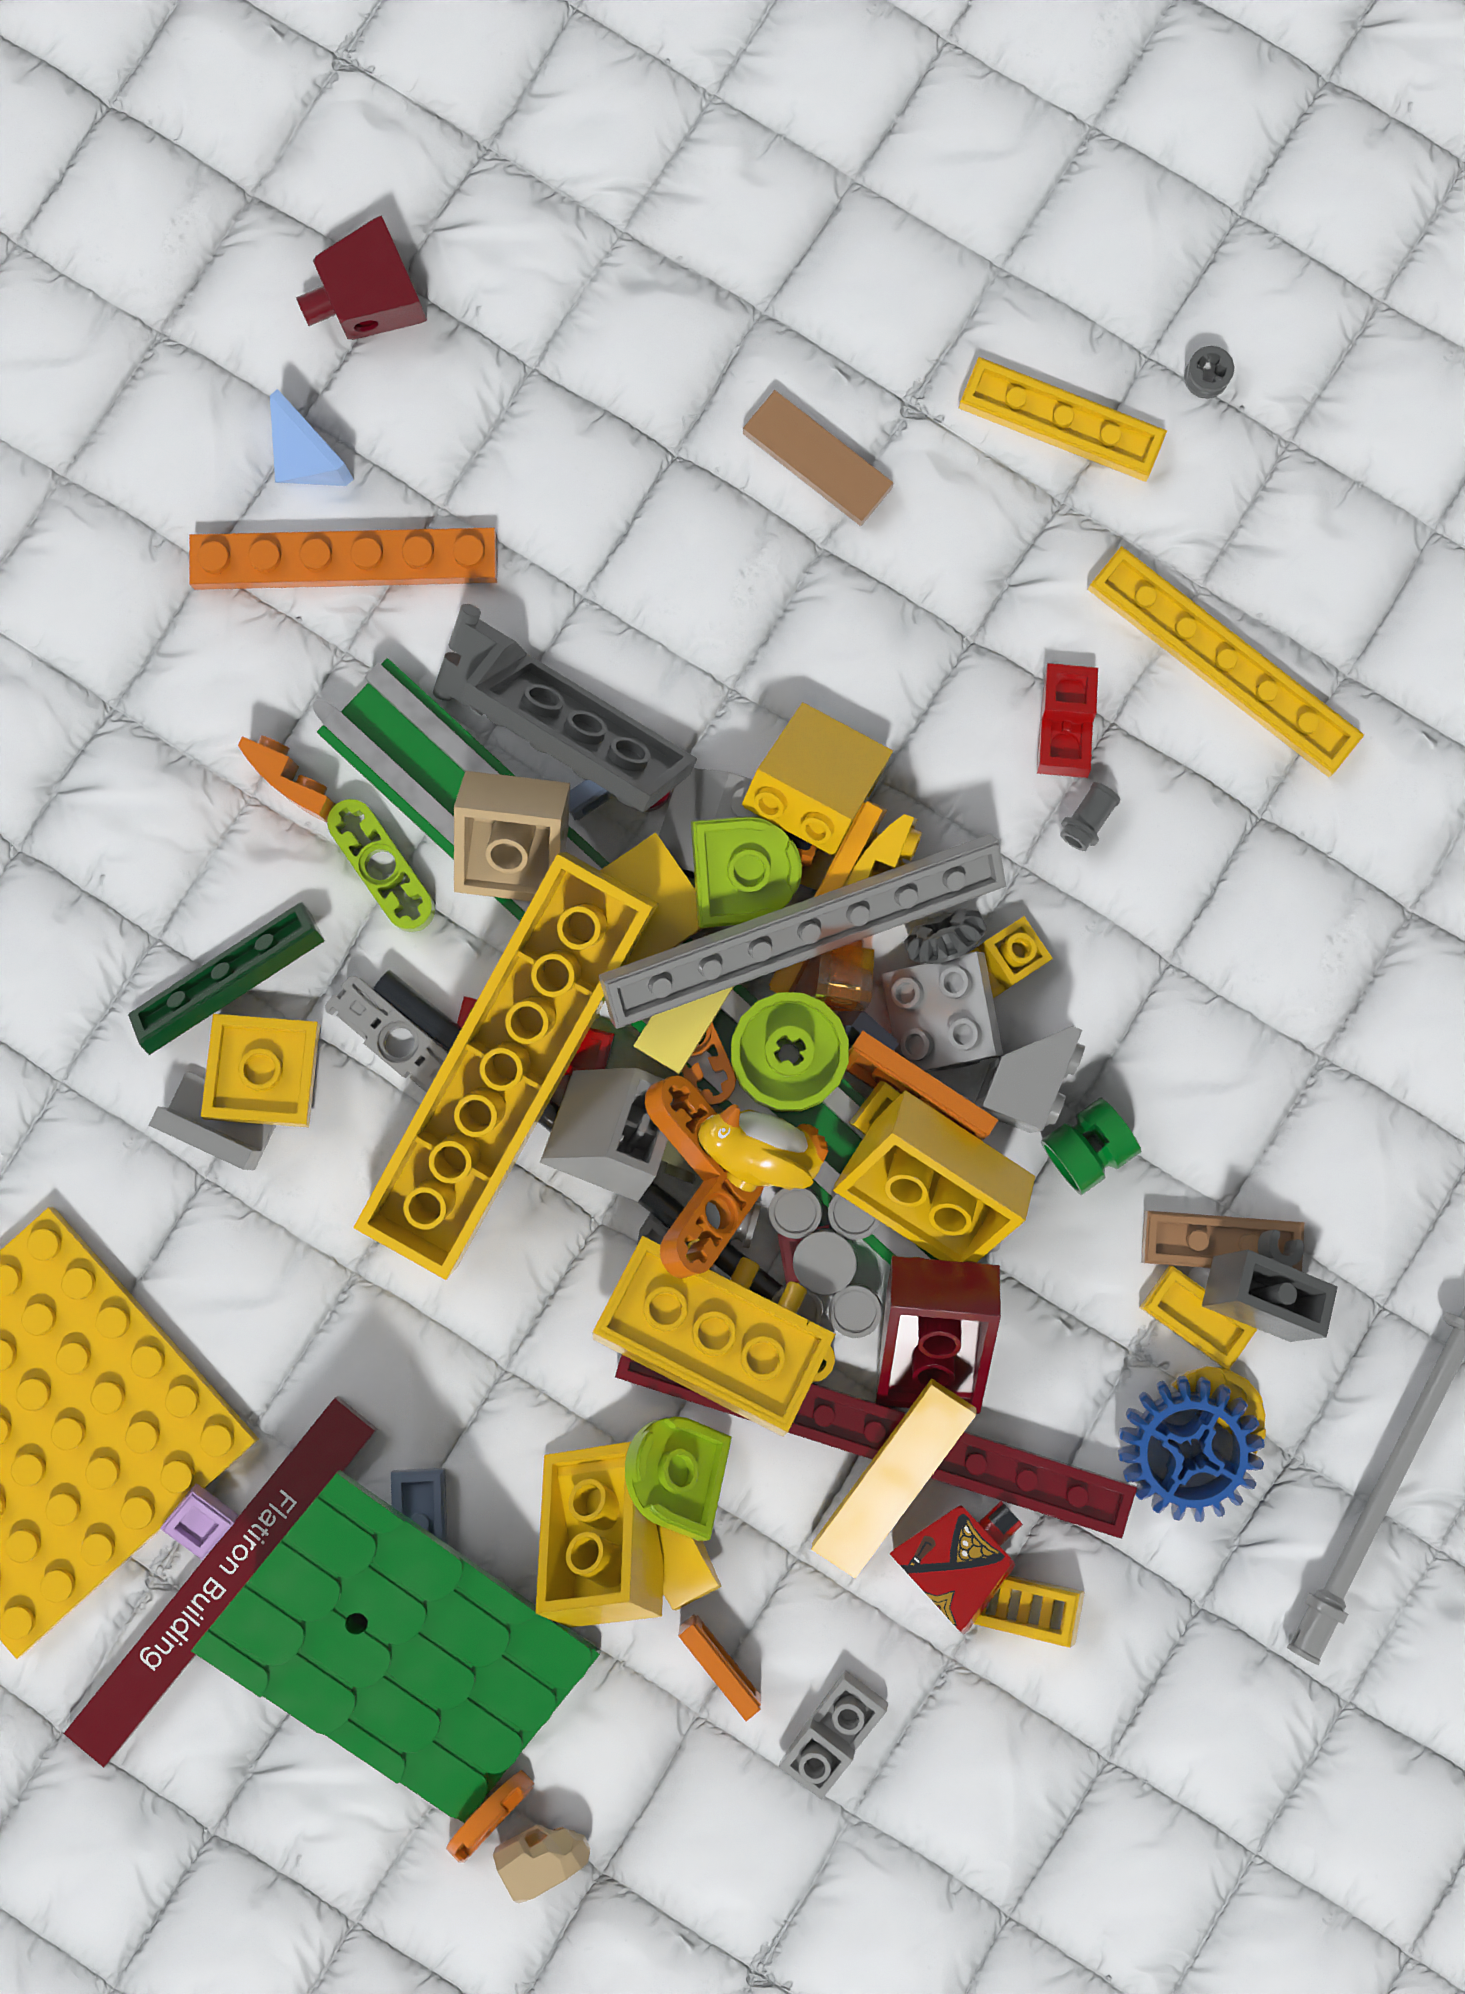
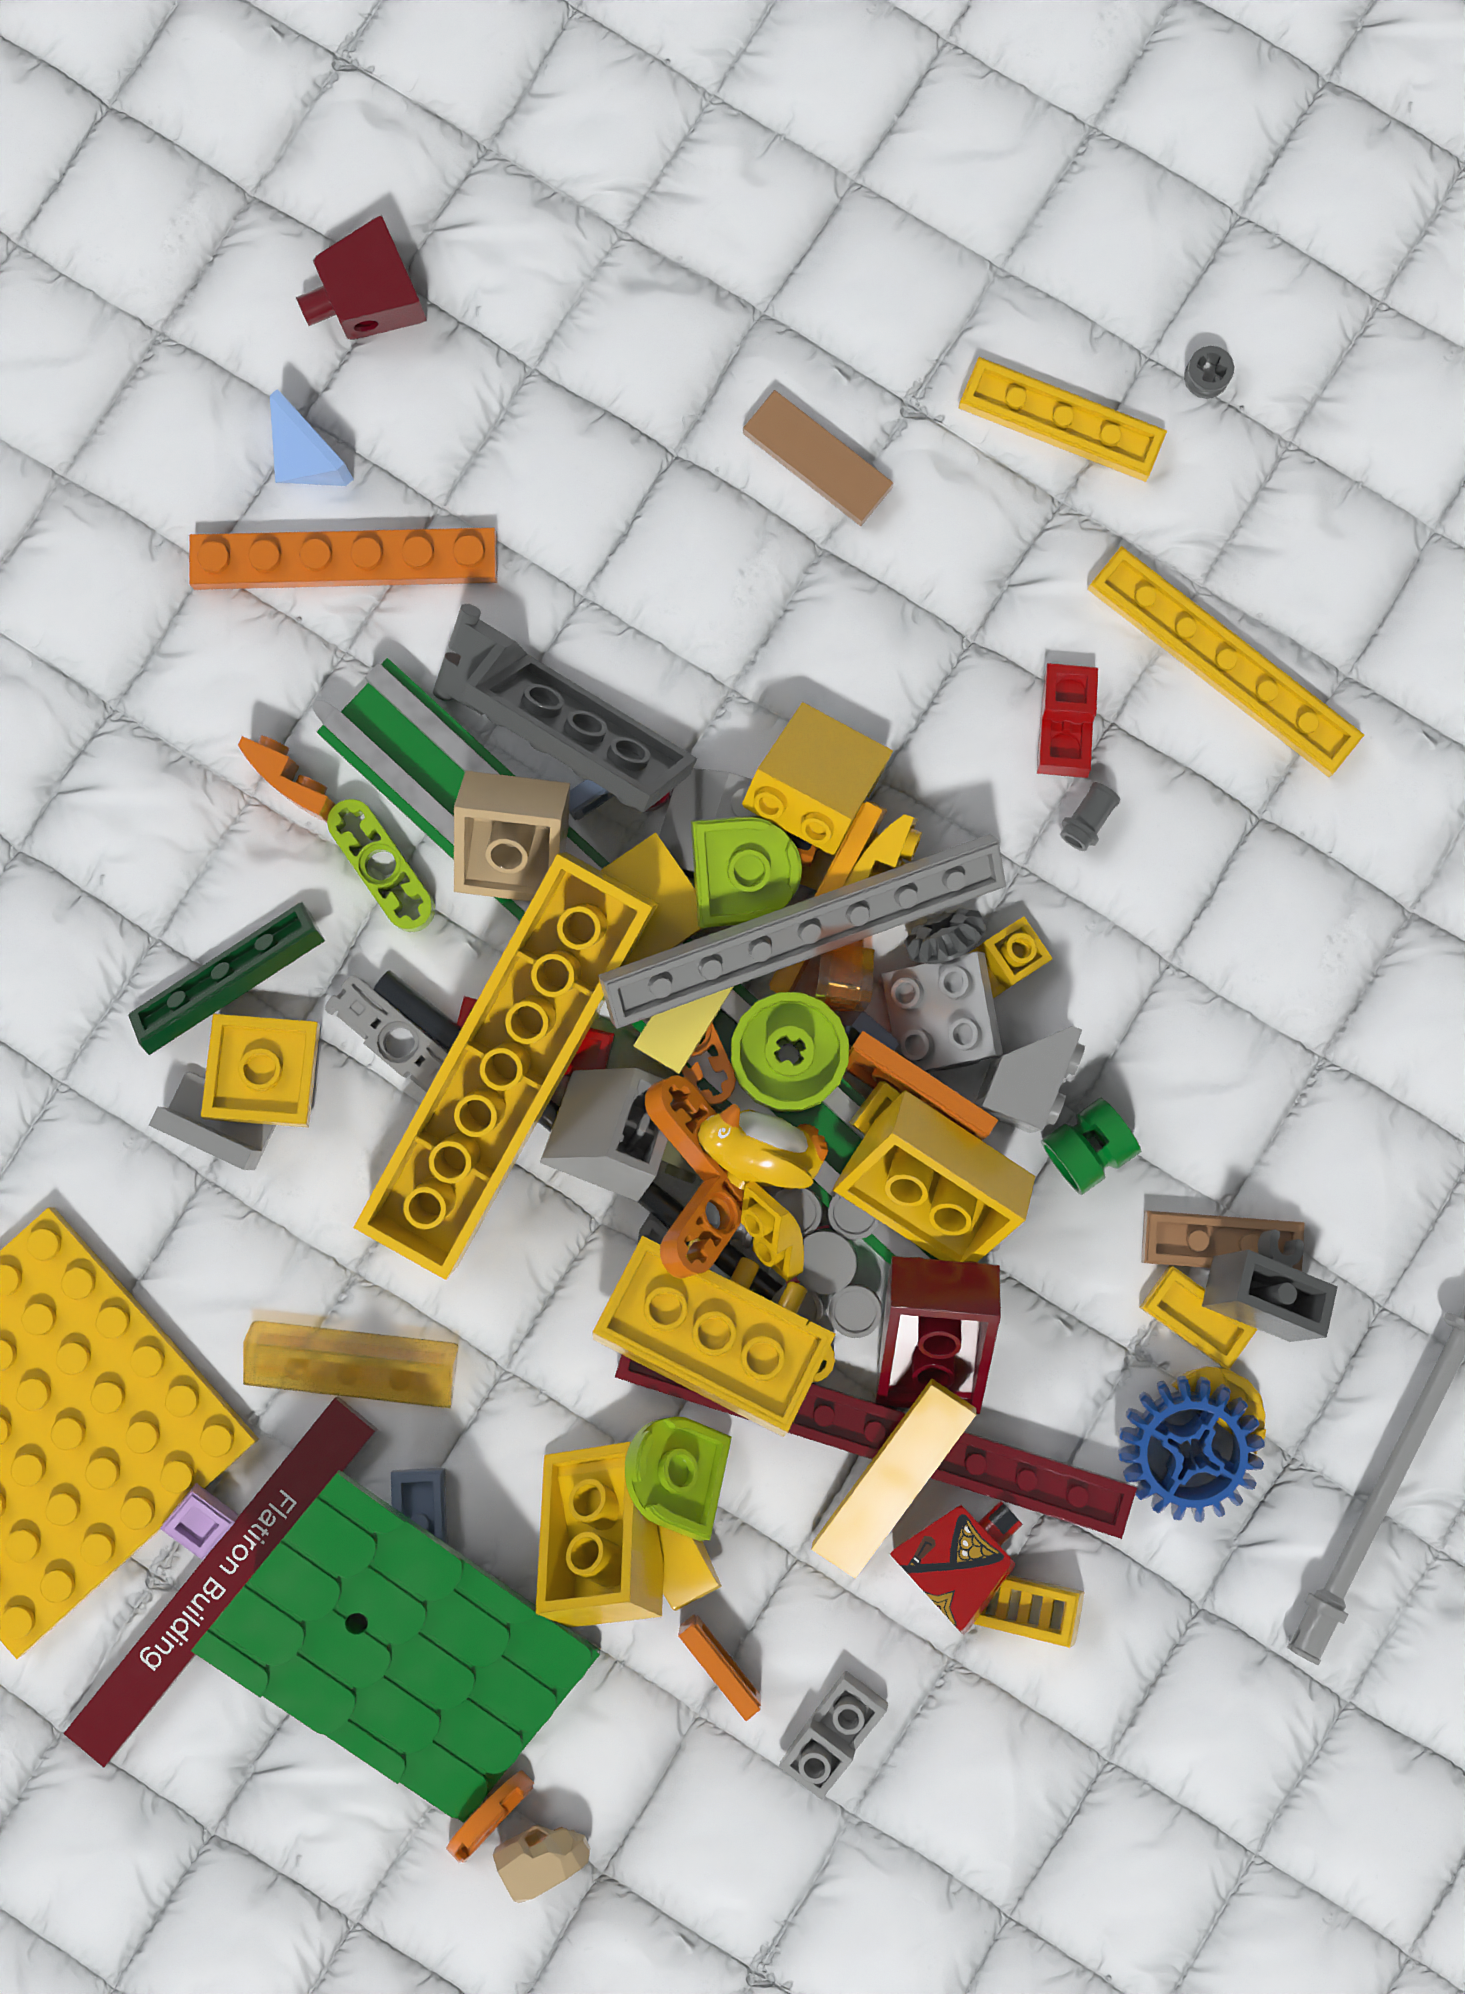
(350, 1364): none -> clear yellow slope
(774, 1230): none -> yellow slope

